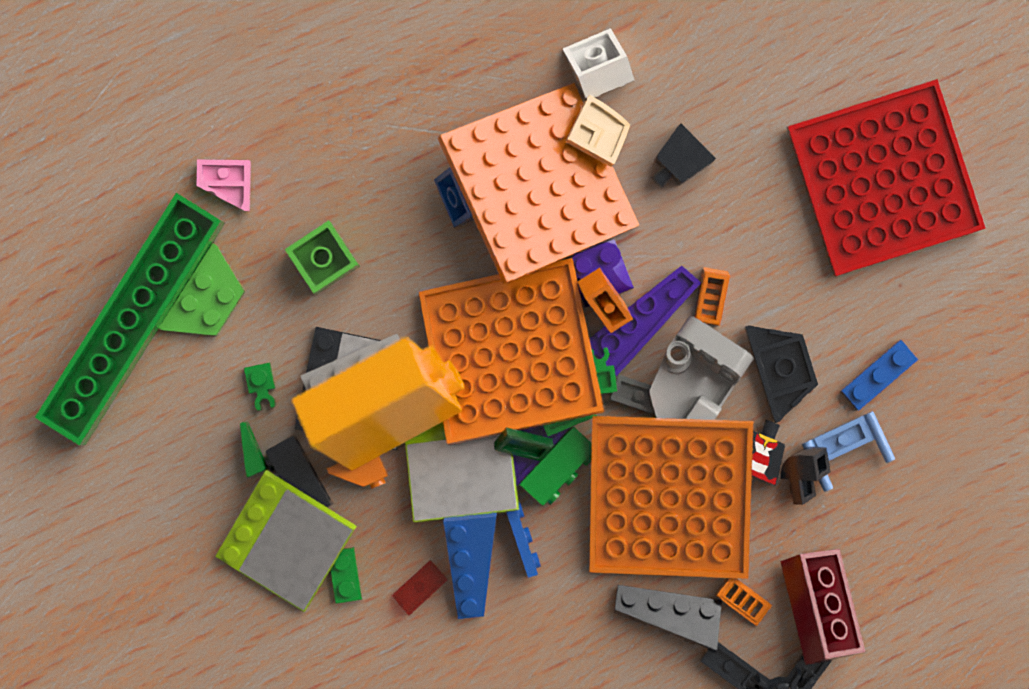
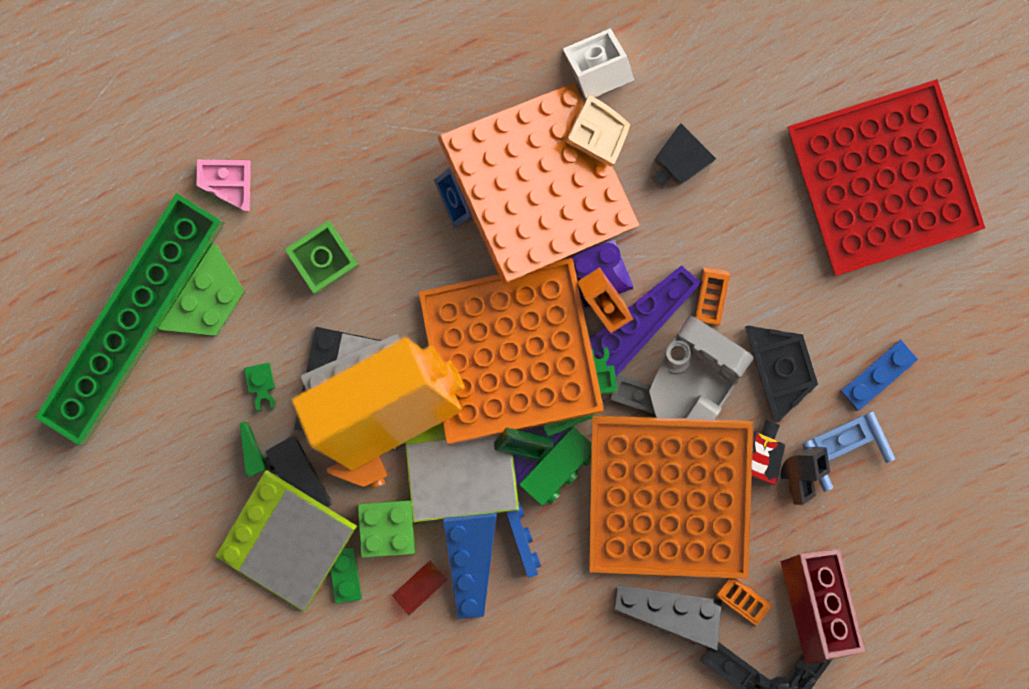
(386, 528): none -> bright green brick

